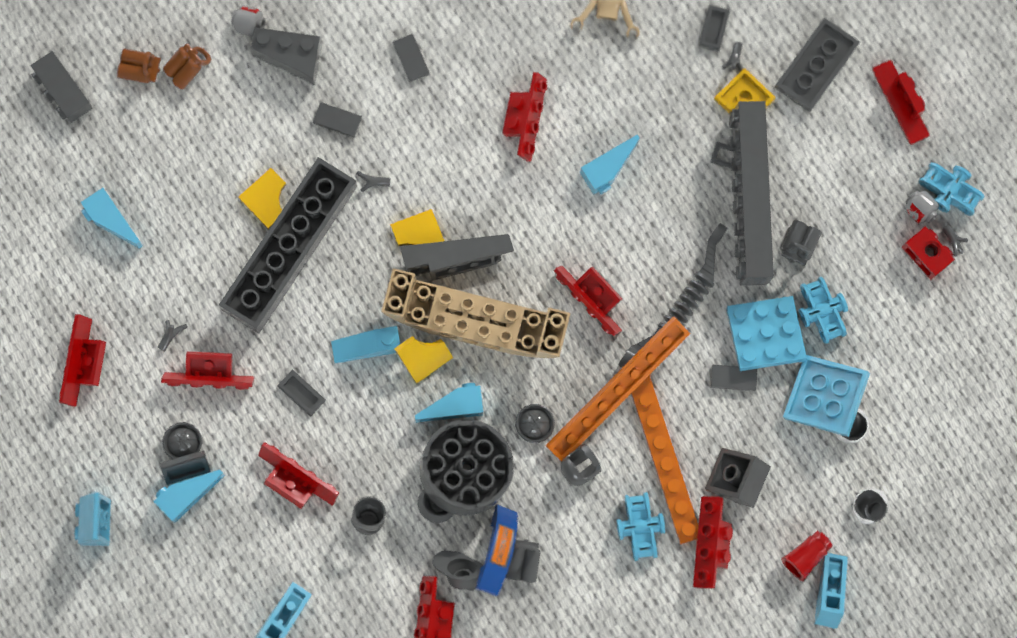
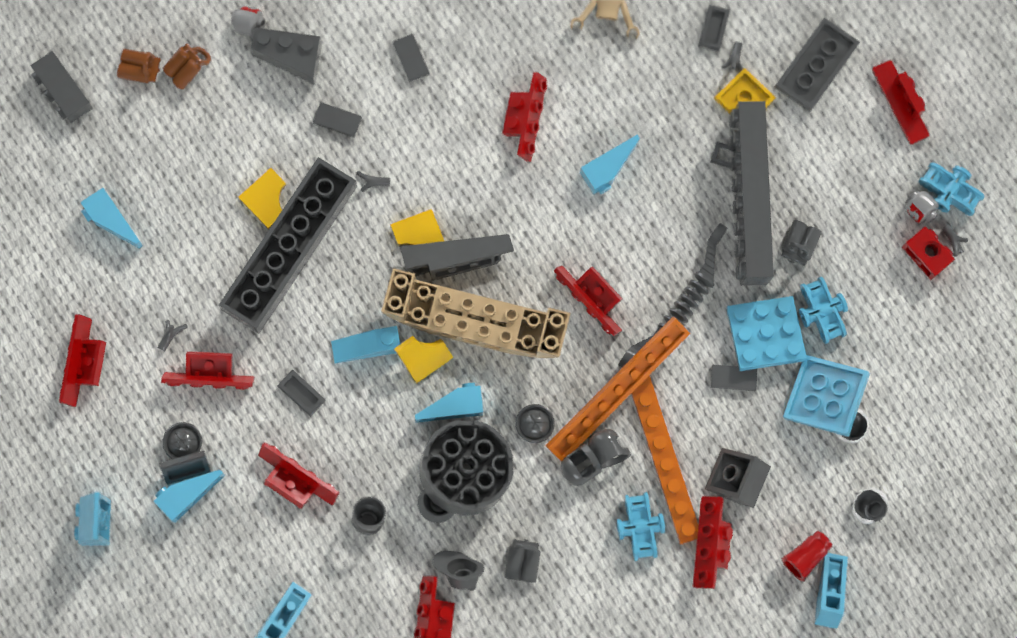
(499, 551): blue slope -> none
(606, 447): none -> dark grey helmet

